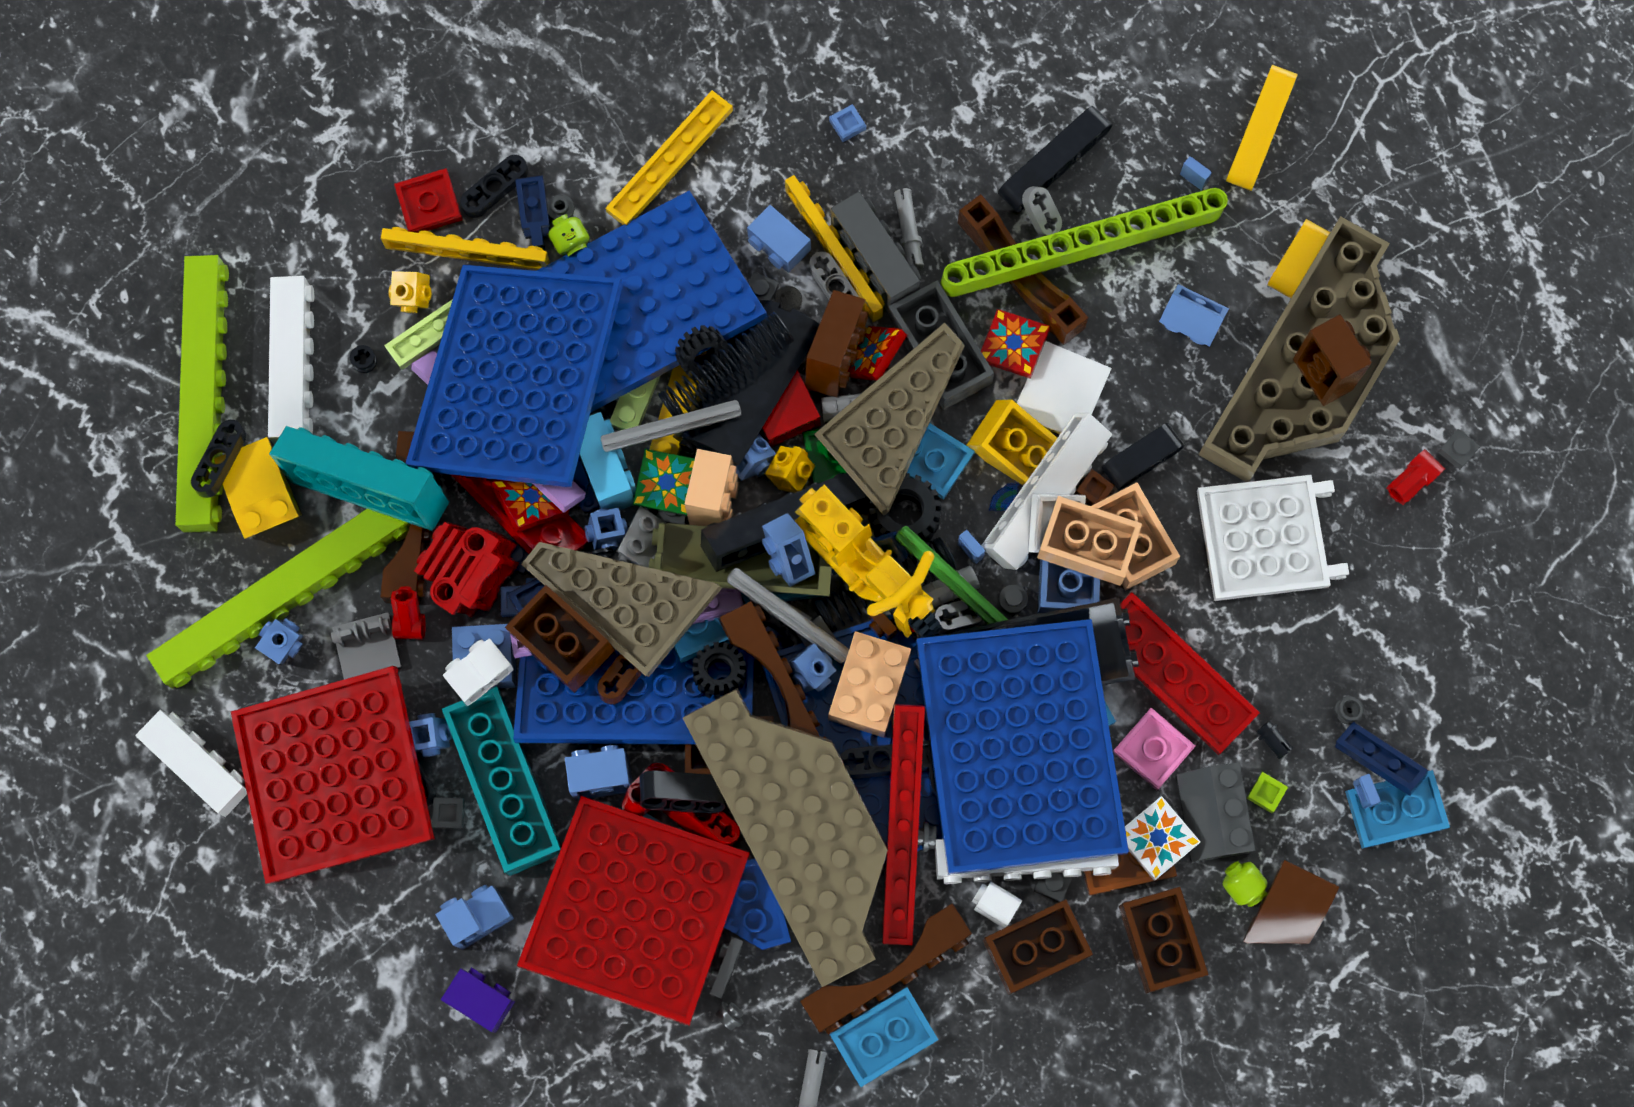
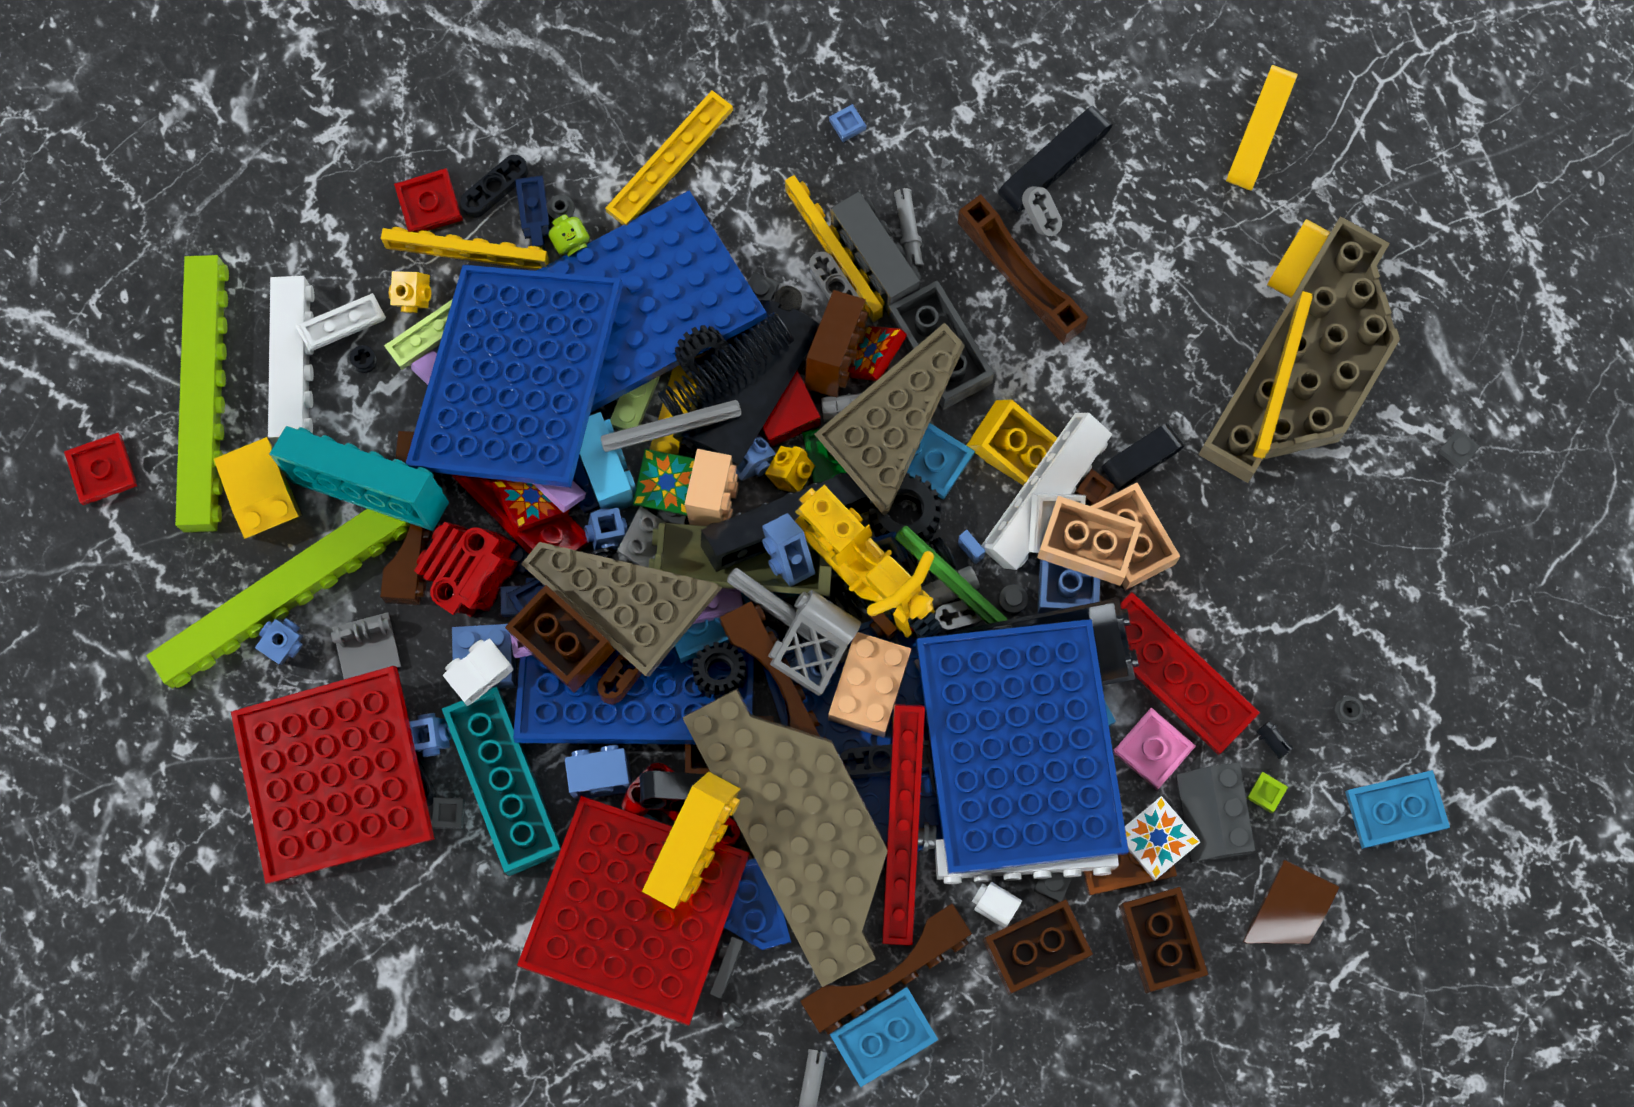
(100, 468): none -> red plate
(192, 762): white brick -> none
(218, 471): black beam -> none
(340, 322): none -> white tile
(407, 619): red piece -> none
(475, 918): medium blue brick -> none
(478, 1000): dark purple brick -> none
(692, 840): none -> yellow brick
(778, 239): medium blue brick -> none
(822, 620): none -> light grey piece
(1004, 497): clear blue tile -> none
(1014, 343): tile -> none
(1062, 386): white piece -> none
(1075, 251): lime beam -> none
(1193, 315): medium blue brick -> none
(1195, 173): medium blue tile -> none
(1245, 883): lime head -> none
(1266, 537): white plate -> none
(1283, 375): none -> yellow tile
(1332, 359): reddish brown brick -> none
(1366, 791): medium blue tile -> none
(1381, 758): dark blue plate -> none
(1419, 473): red piece -> none

